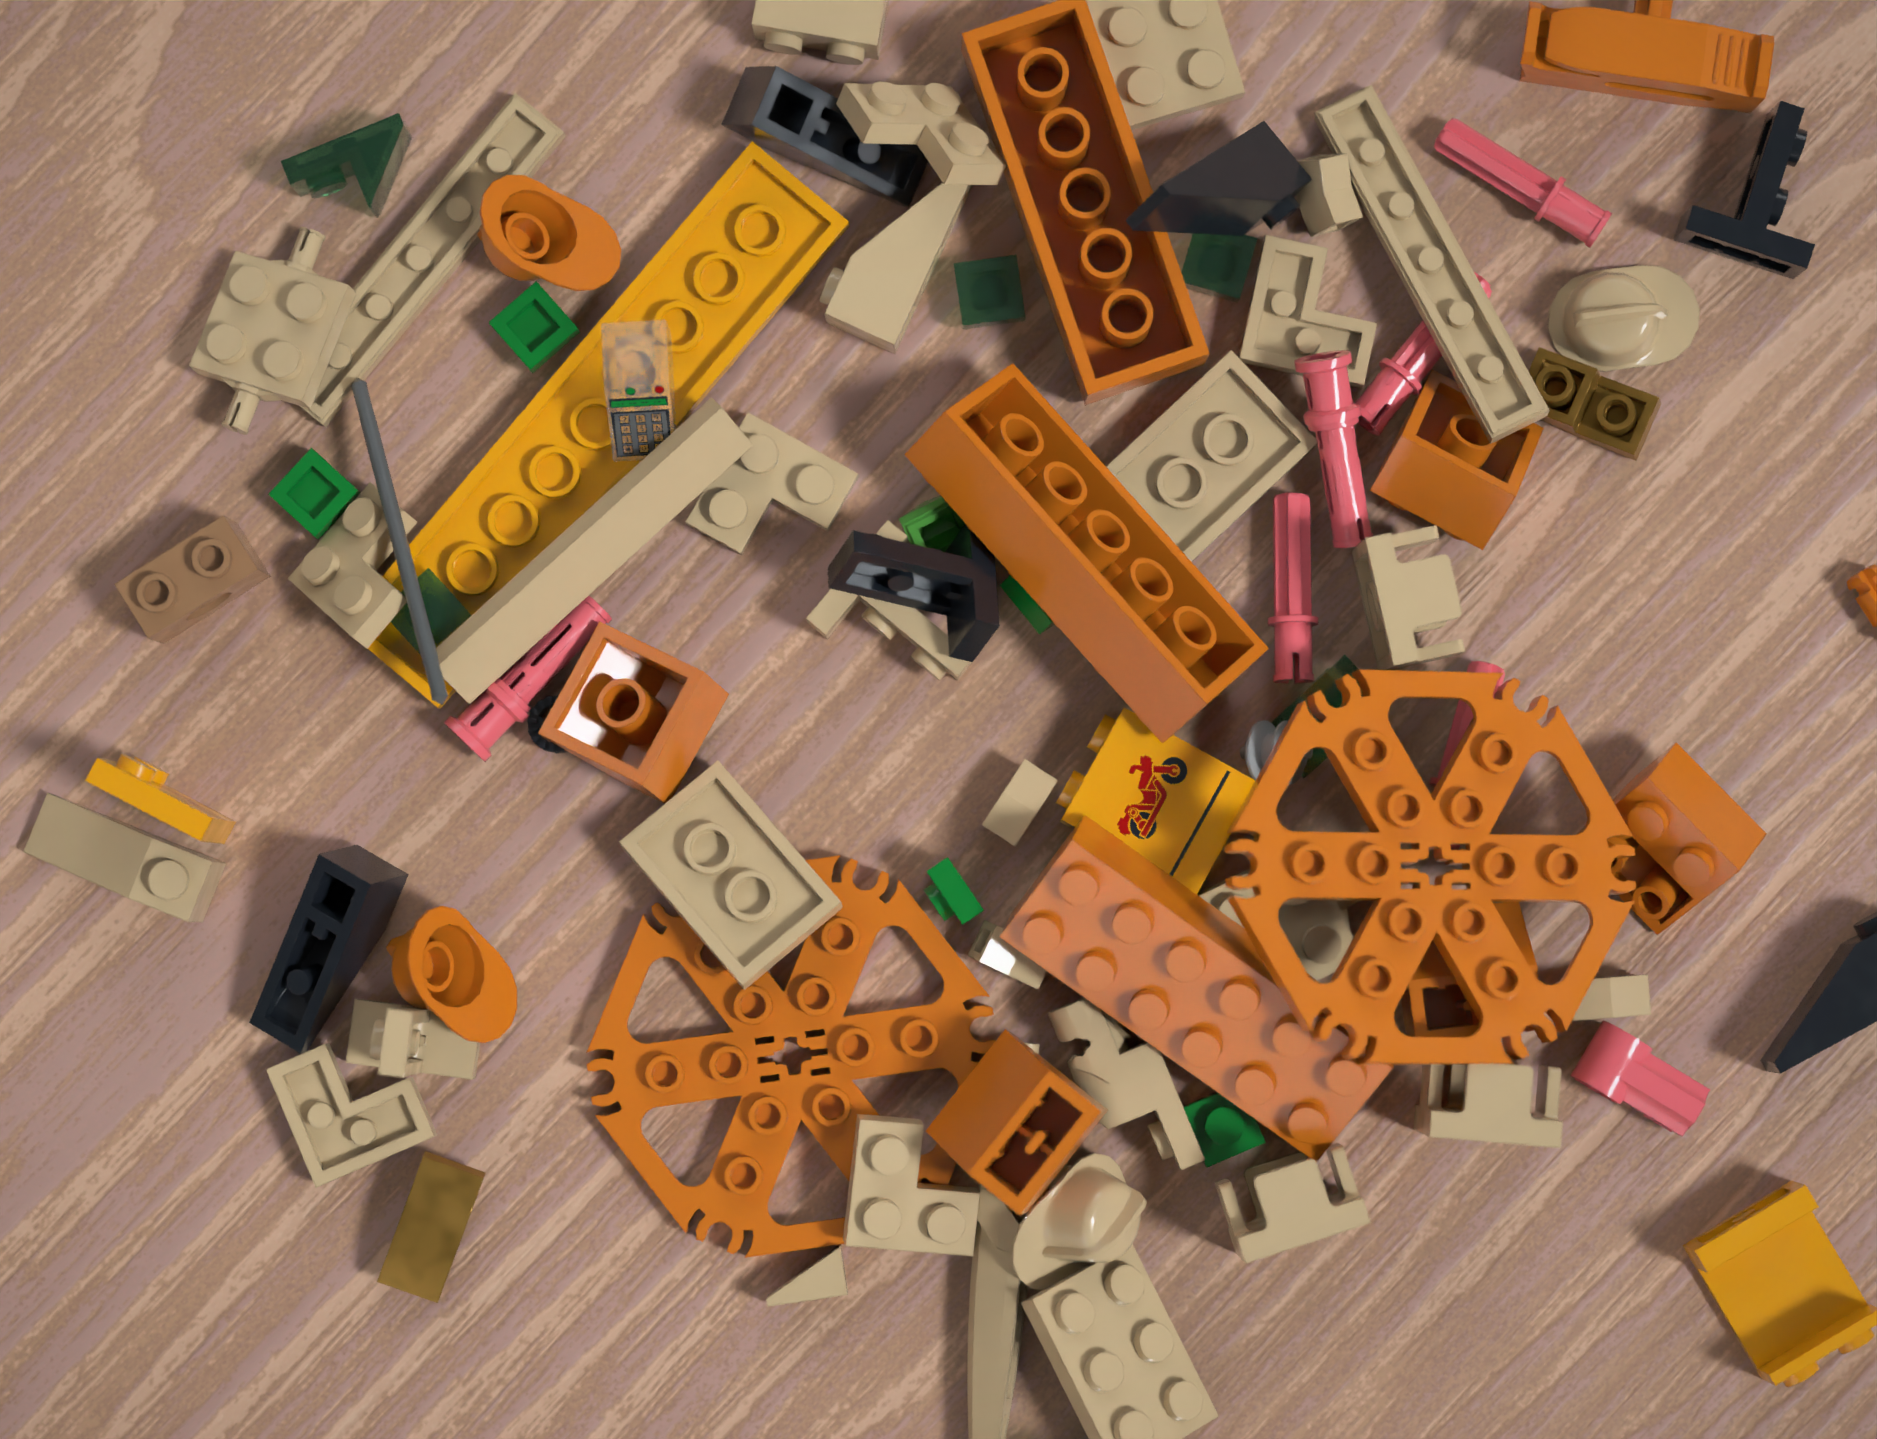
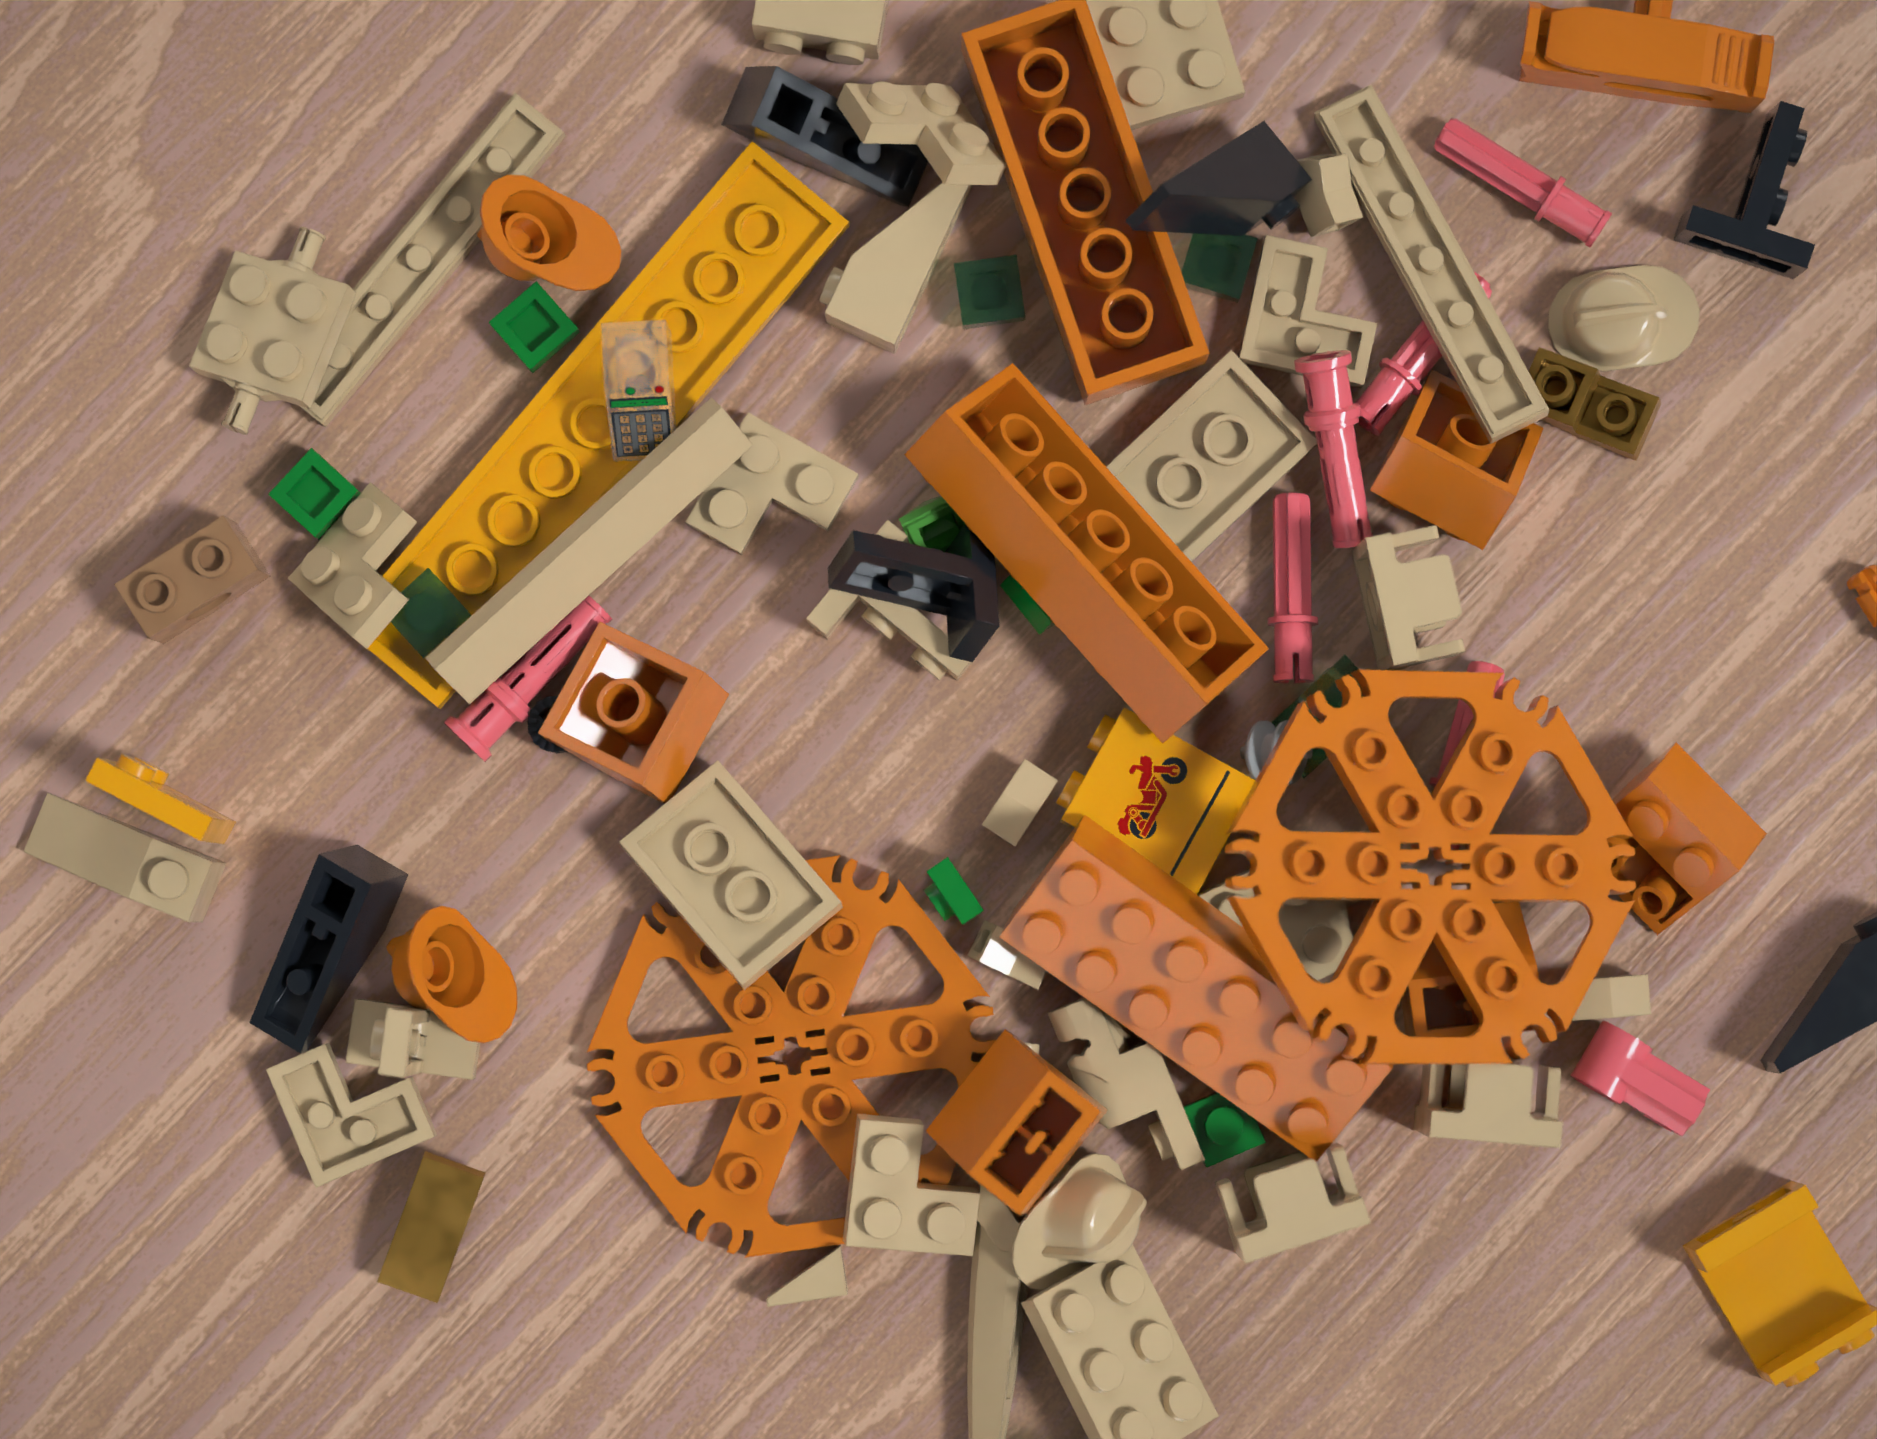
(369, 153): clear green slope -> none
(399, 541): dark grey axle -> none

